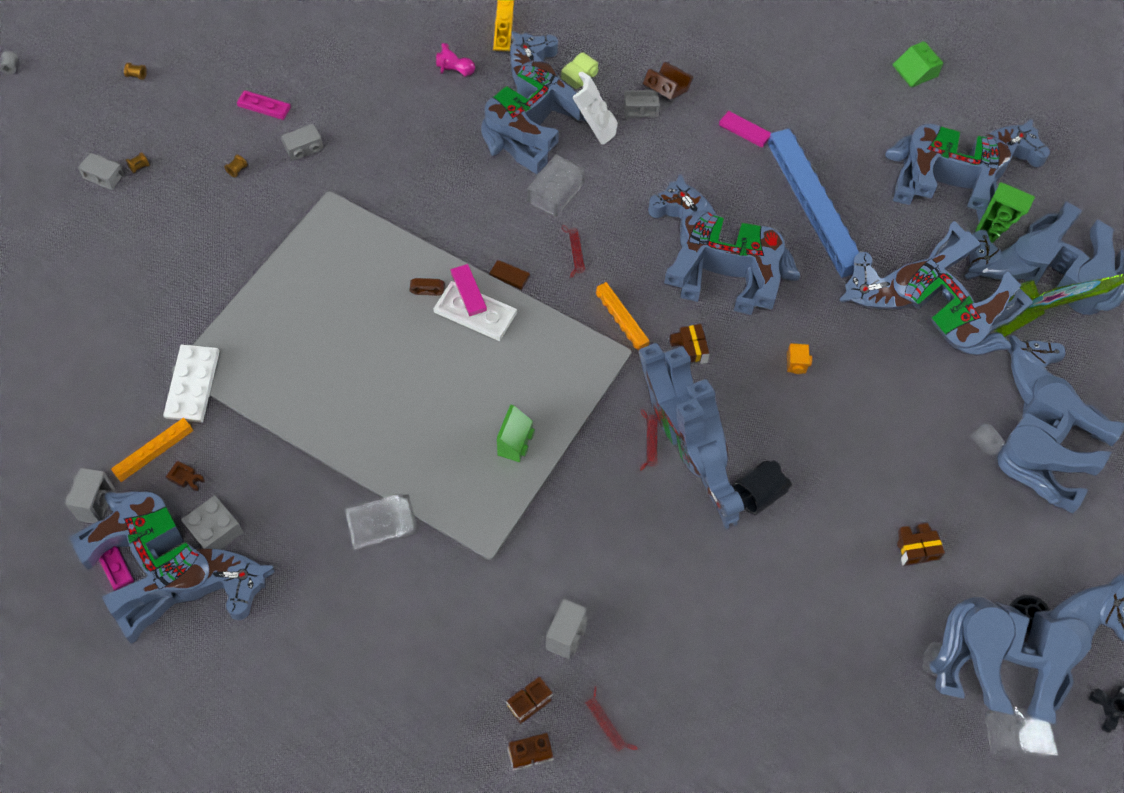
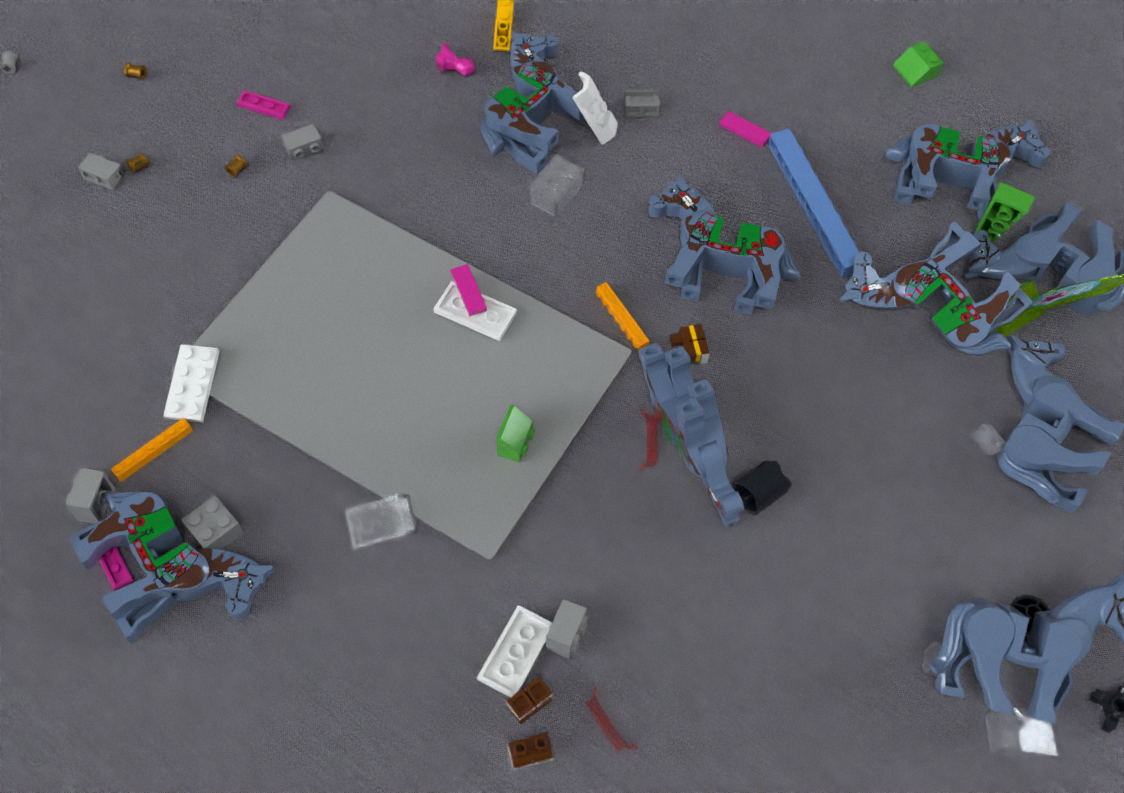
(182, 475): reddish brown plate -> none
(427, 286): reddish brown beam -> none
(509, 274): reddish brown tile -> none
(515, 652): none -> white plate
(577, 251): red piece -> none
(581, 63): yellowish green brick -> none
(669, 81): reddish brown panel -> none
(798, 358): light orange brick -> none
(919, 547): reddish brown hips -> none

